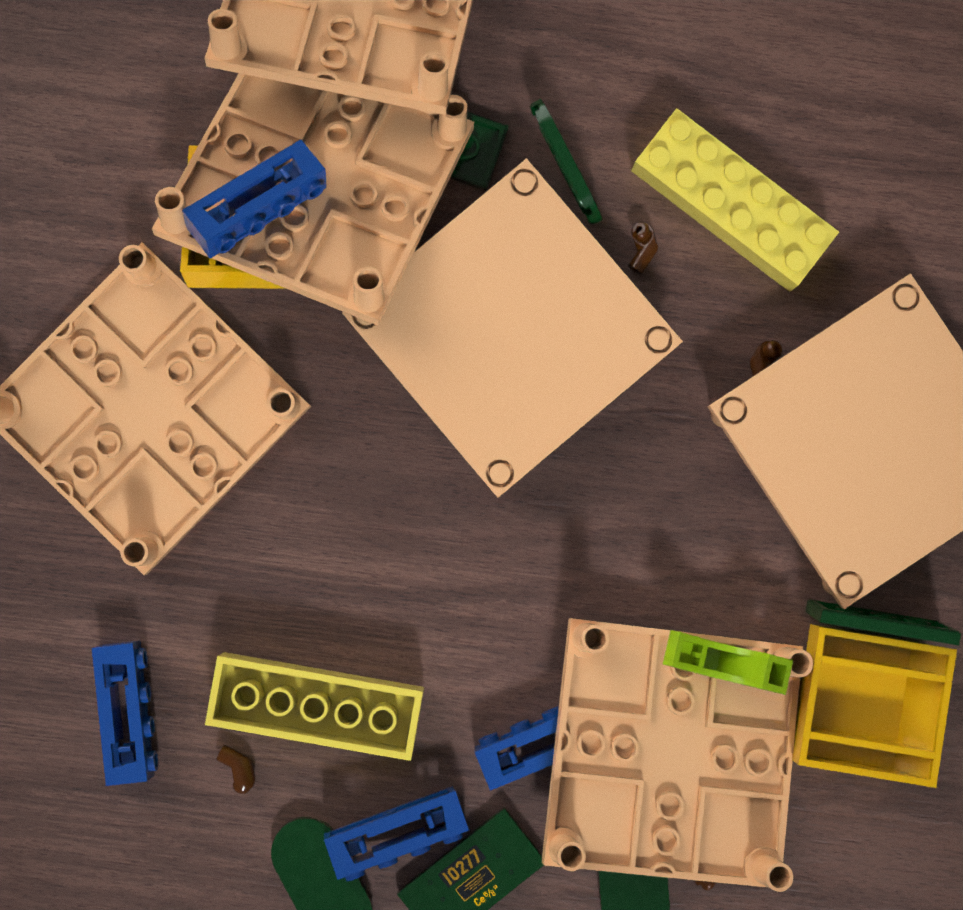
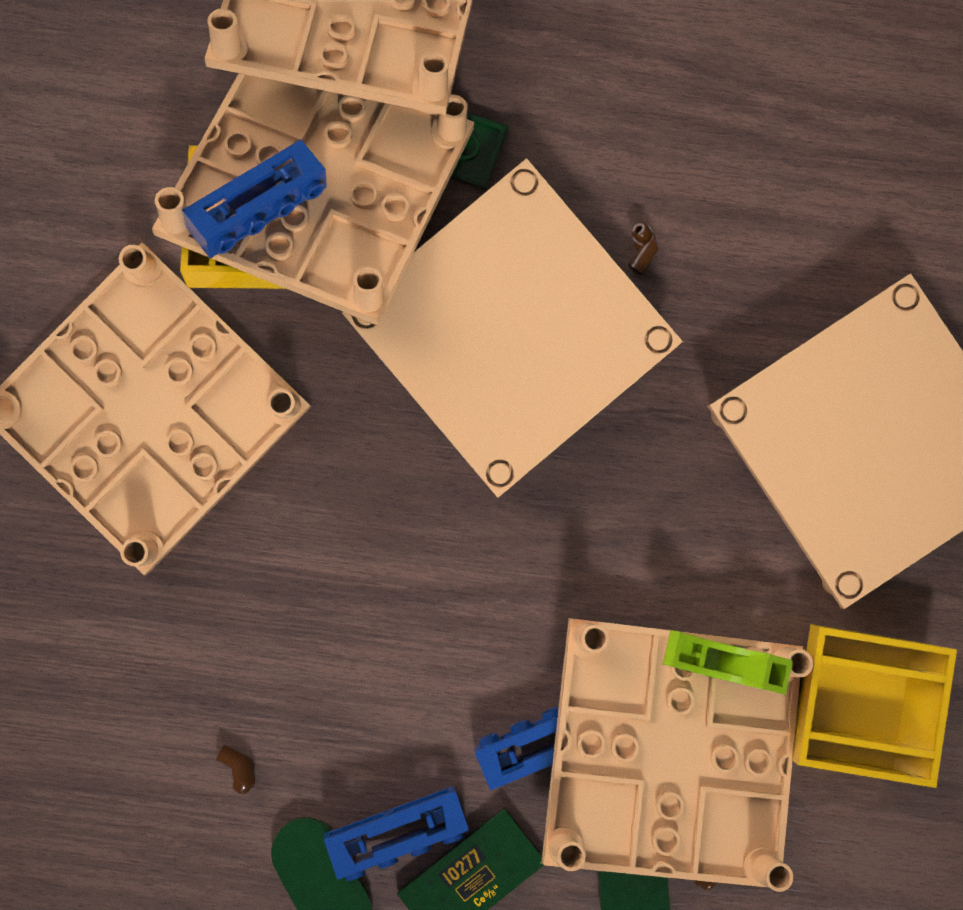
(109, 666): blue brick -> none
(314, 706): light yellow brick -> none
(565, 162): dark green tile -> none
(734, 200): light yellow brick -> none
(765, 355): reddish brown arm -> none
(883, 622): dark green tile -> none

